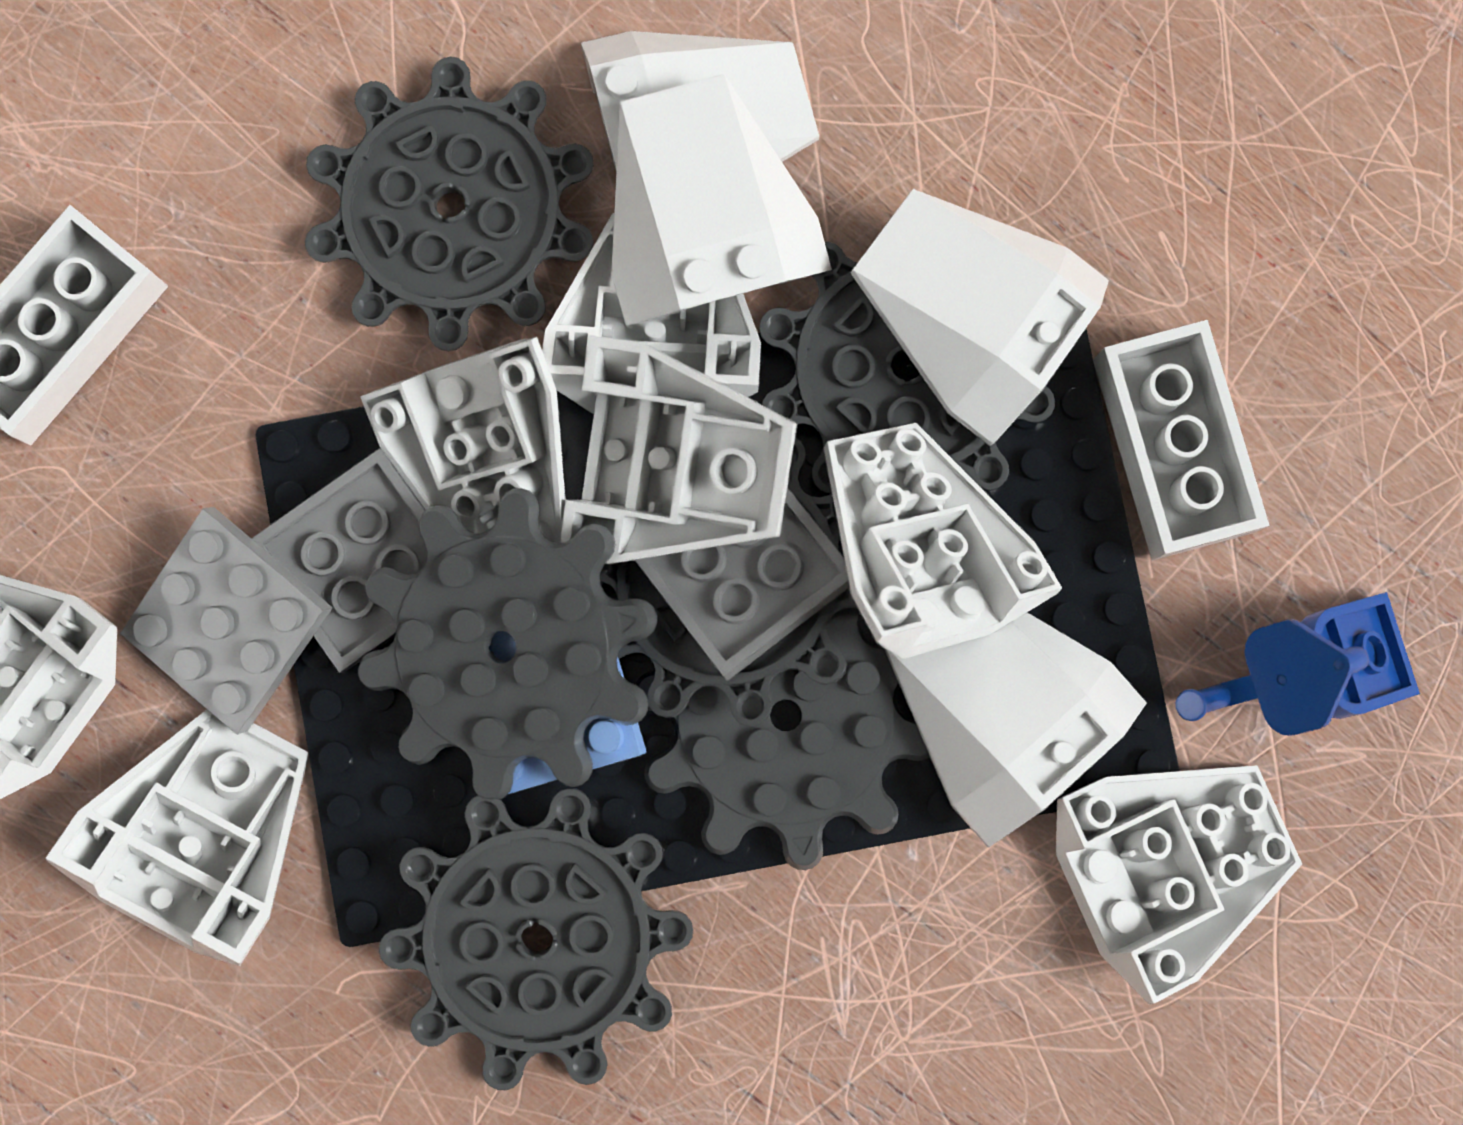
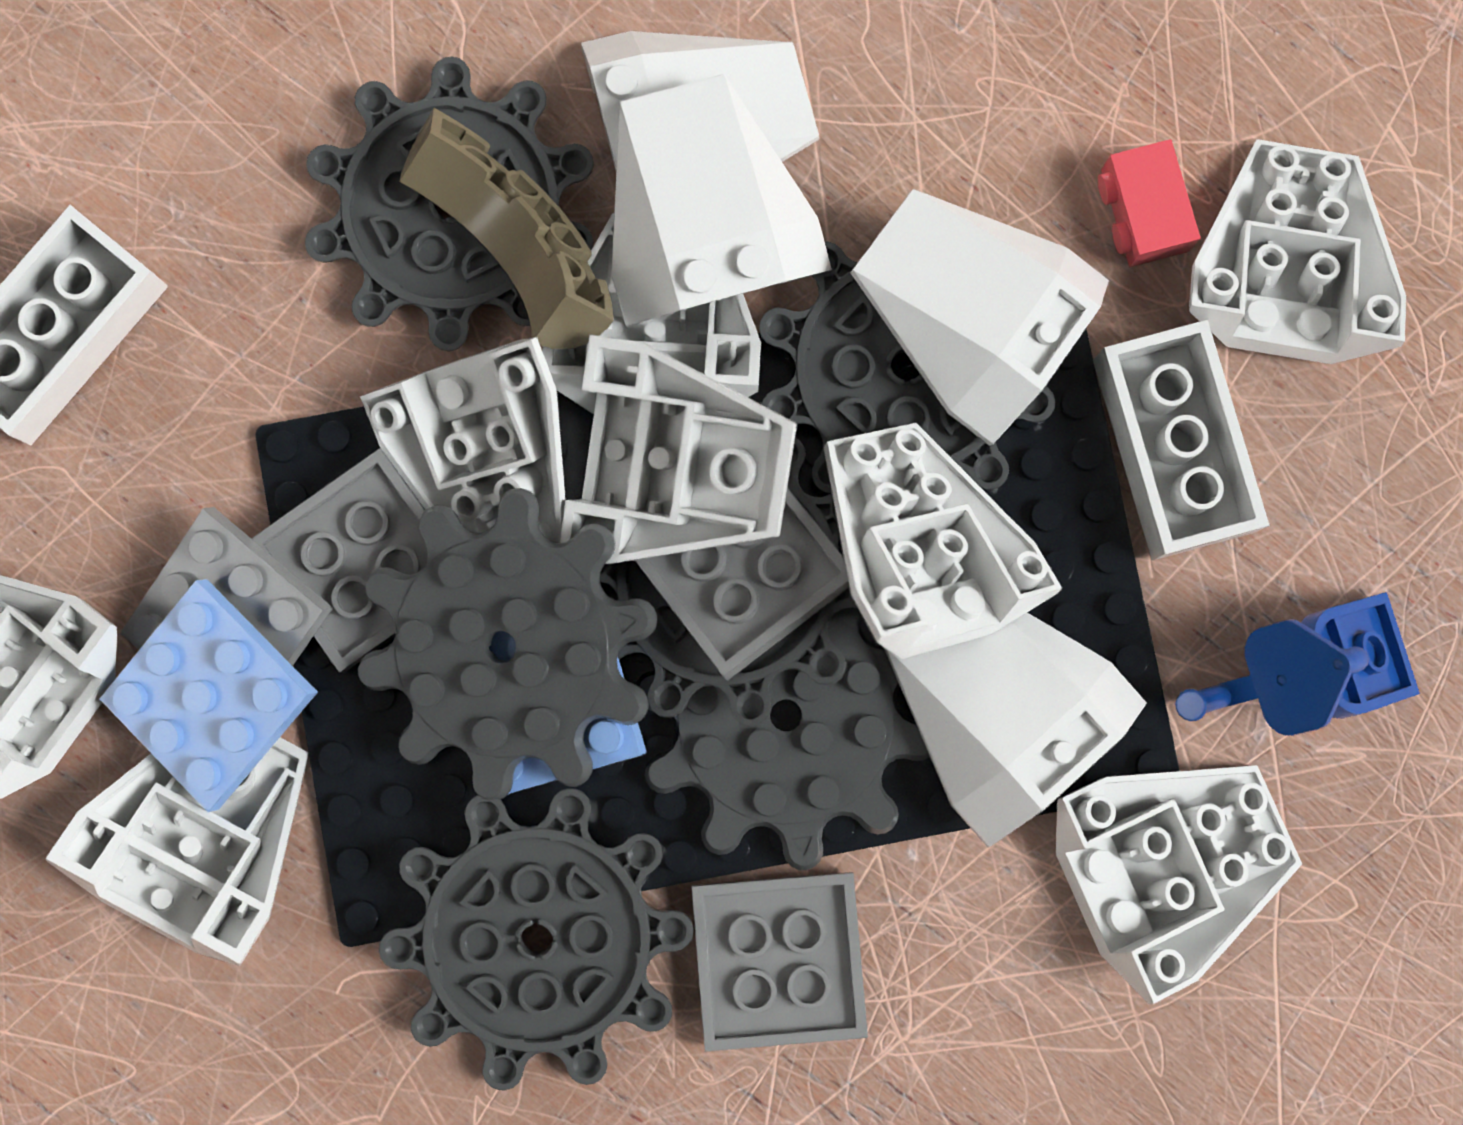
(208, 695): none -> light blue plate
(516, 226): none -> dark tan brick
(779, 961): none -> light grey plate
(1148, 203): none -> coral brick
(1300, 261): none -> white wedge

